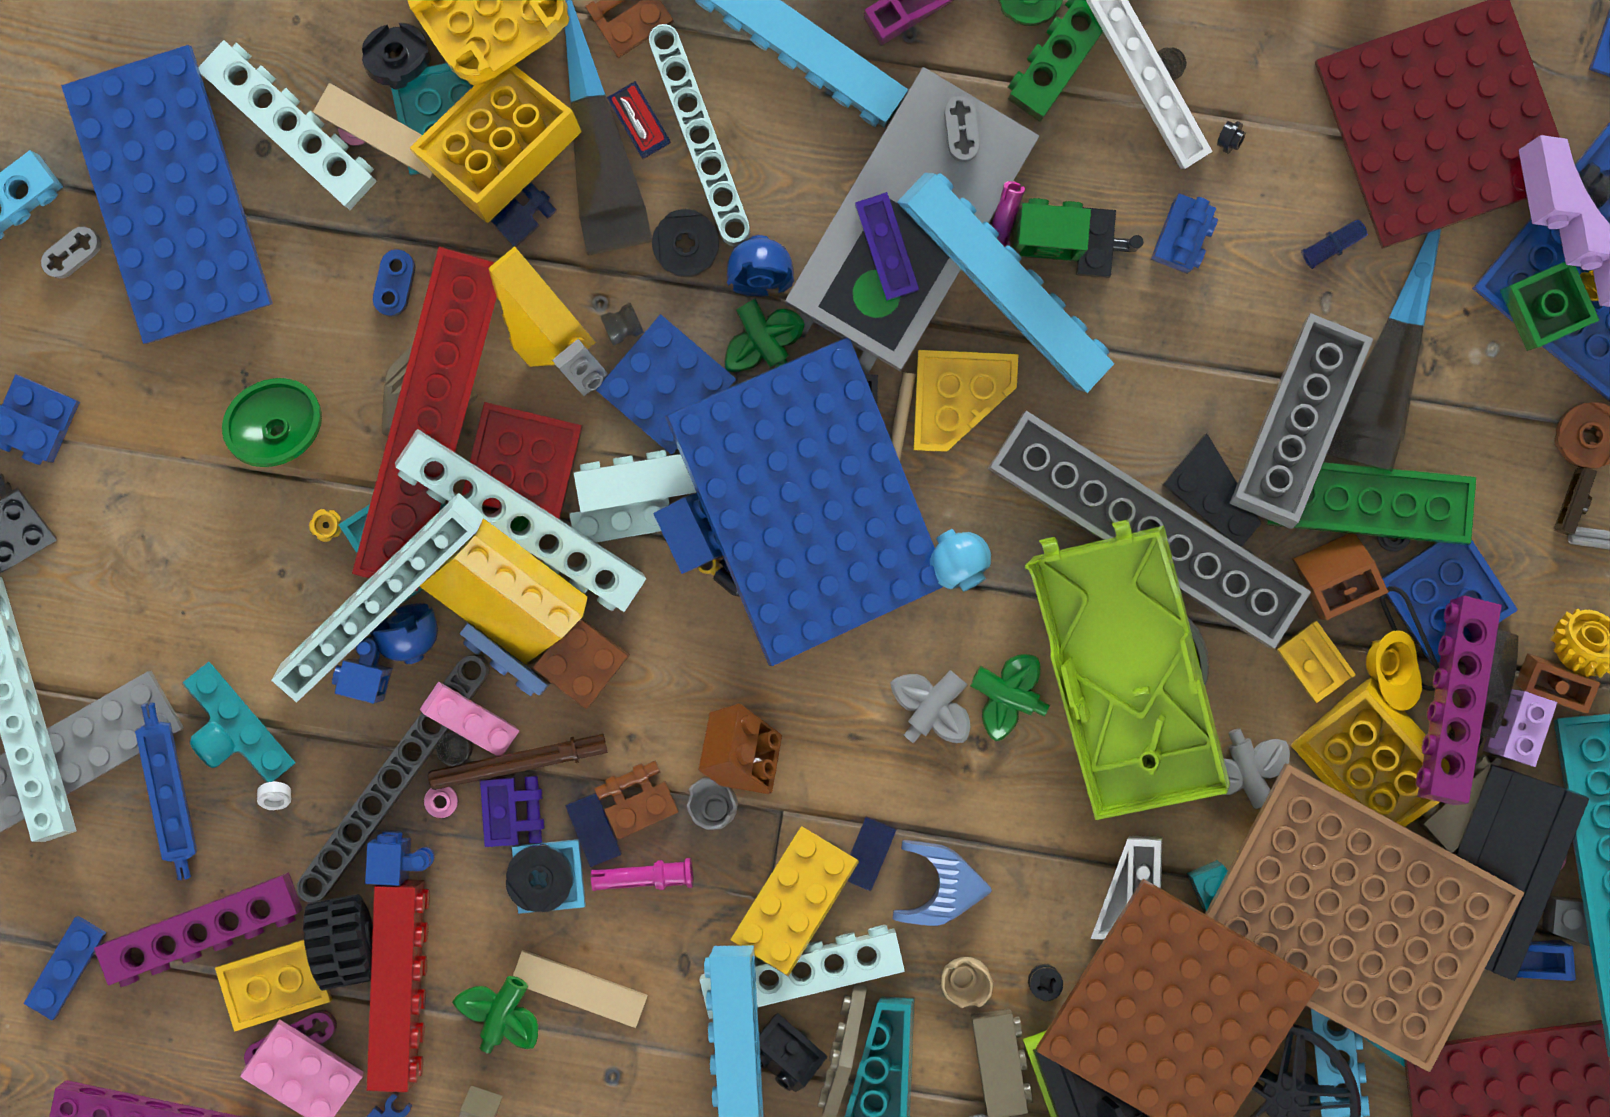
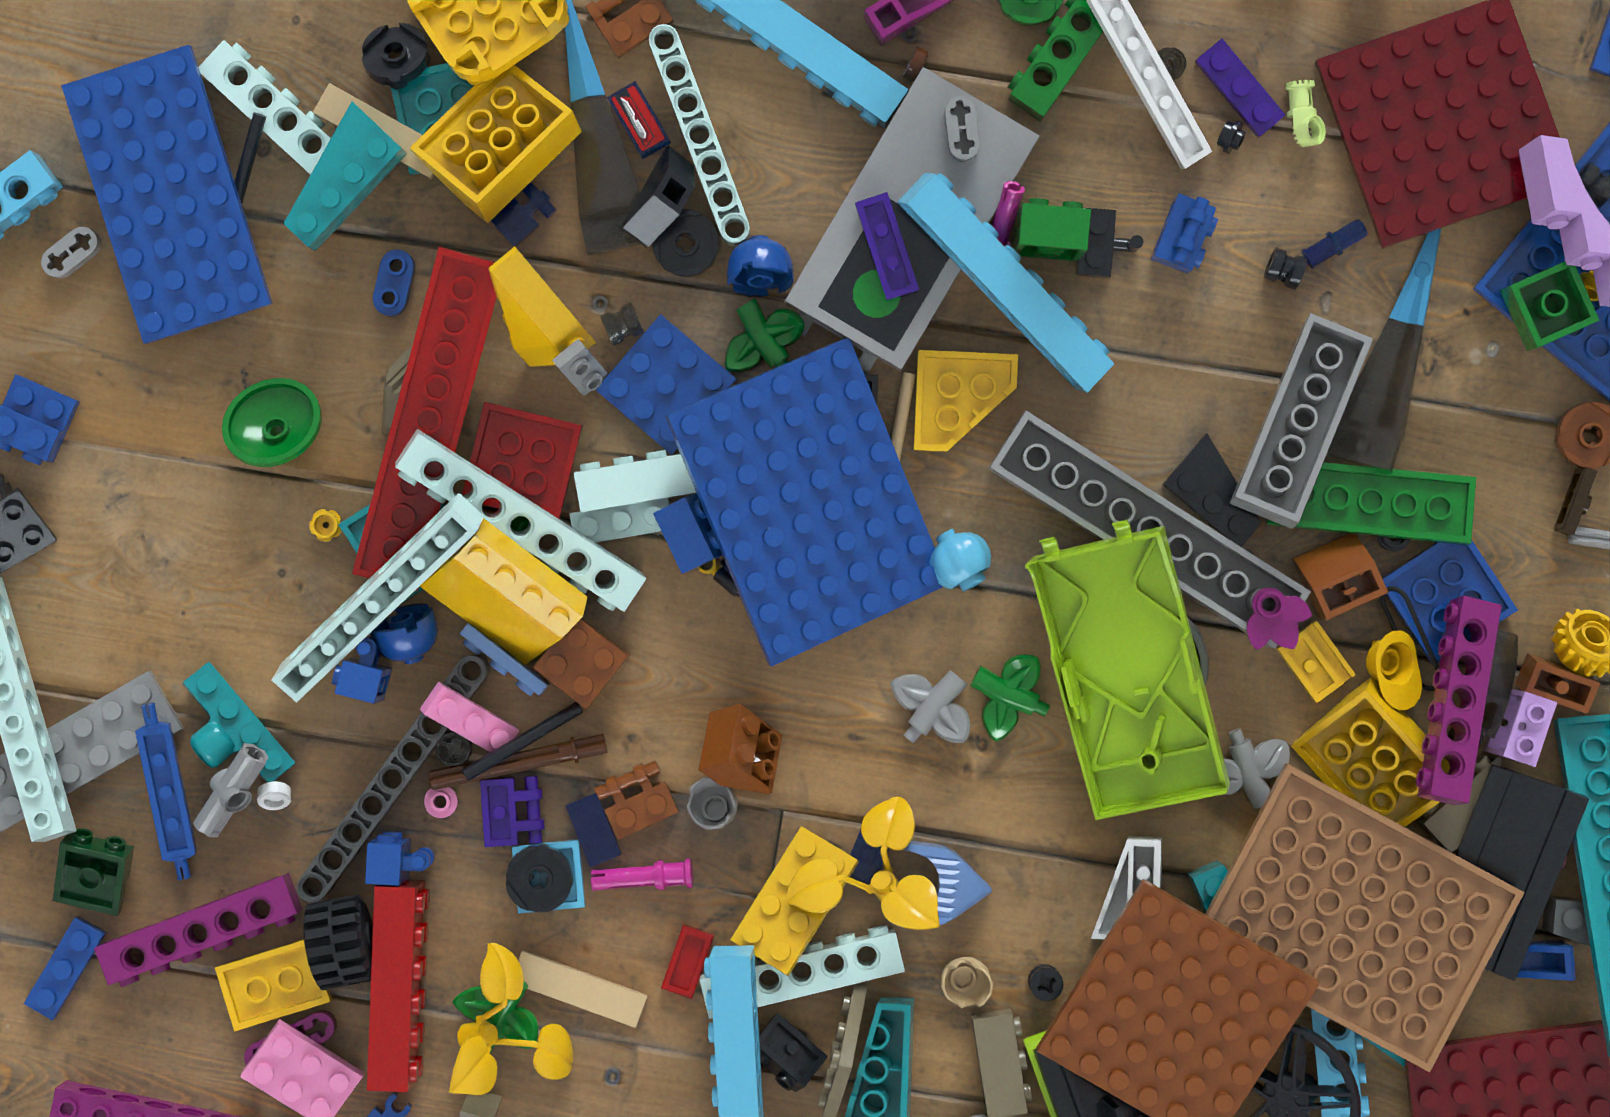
(92, 871): none -> dark green plate
(230, 790): none -> light grey piece
(249, 153): none -> black bar
(343, 177): none -> teal wedge
(477, 1069): none -> yellow plant
(522, 741): none -> black bar
(660, 198): none -> black slope
(687, 961): none -> red tile
(904, 903): none -> yellow plant
(915, 64): none -> reddish brown tile
(1240, 88): none -> dark purple plate
(1279, 623): none -> magenta plate
(1285, 268): none -> black wheel
(1304, 114): none -> yellowish green connector

